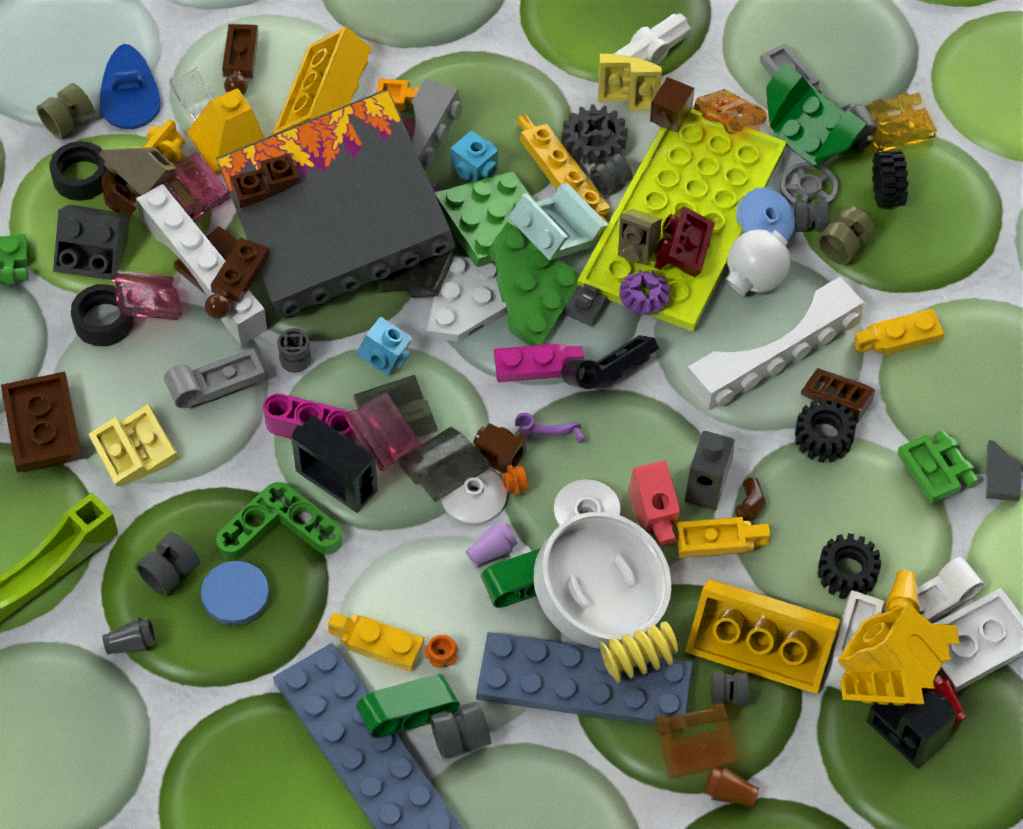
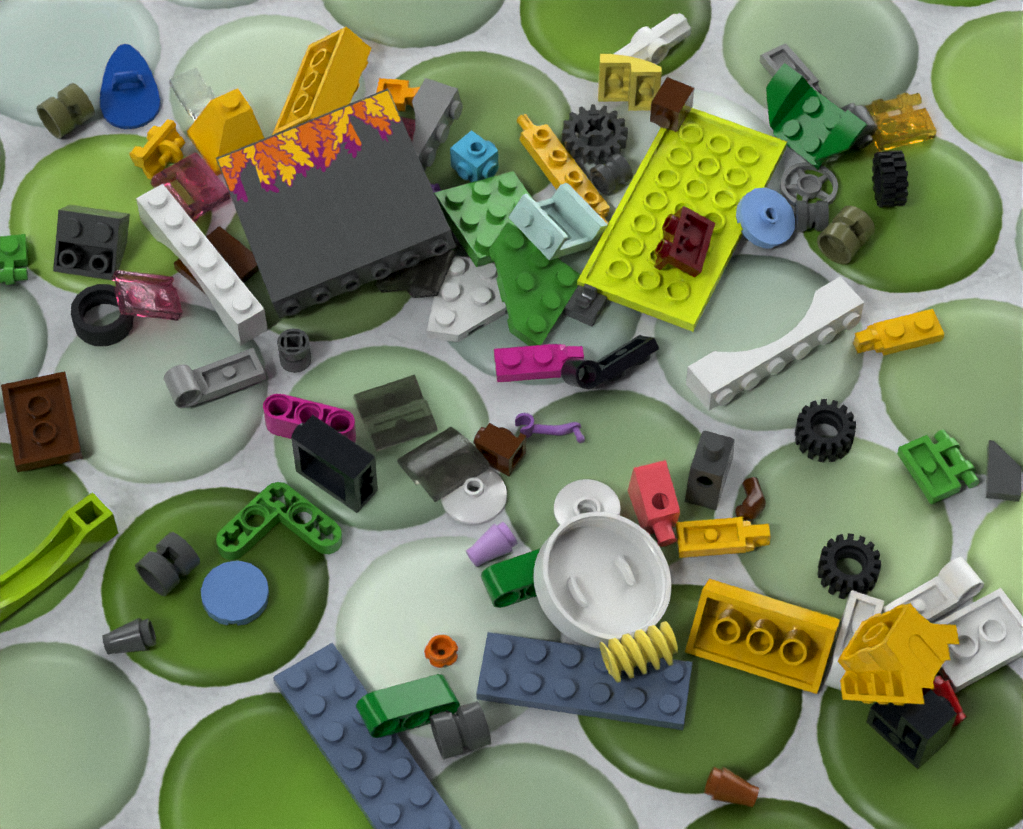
(71, 154): black tyre -> none
(117, 194): reddish brown plate -> none
(133, 446): light yellow slope -> none
(140, 167): dark tan slope -> none
(235, 277): reddish brown plate -> none
(239, 56): reddish brown plate -> none
(271, 179): reddish brown slope -> none
(377, 640): yellow hinge -> none
(383, 431): clear pink plate -> none
(385, 346): medium azure brick -> none
(515, 480): orange plate -> none
(635, 299): medium lavender gear -> none
(638, 235): dark tan slope -> none
(699, 751): clear orange plate -> none
(725, 107): clear orange plate -> none
(729, 688): dark grey wheel -> none
(758, 261): white brick -> none
(861, 392): reddish brown slope -> none
(903, 591): yellow cone -> none

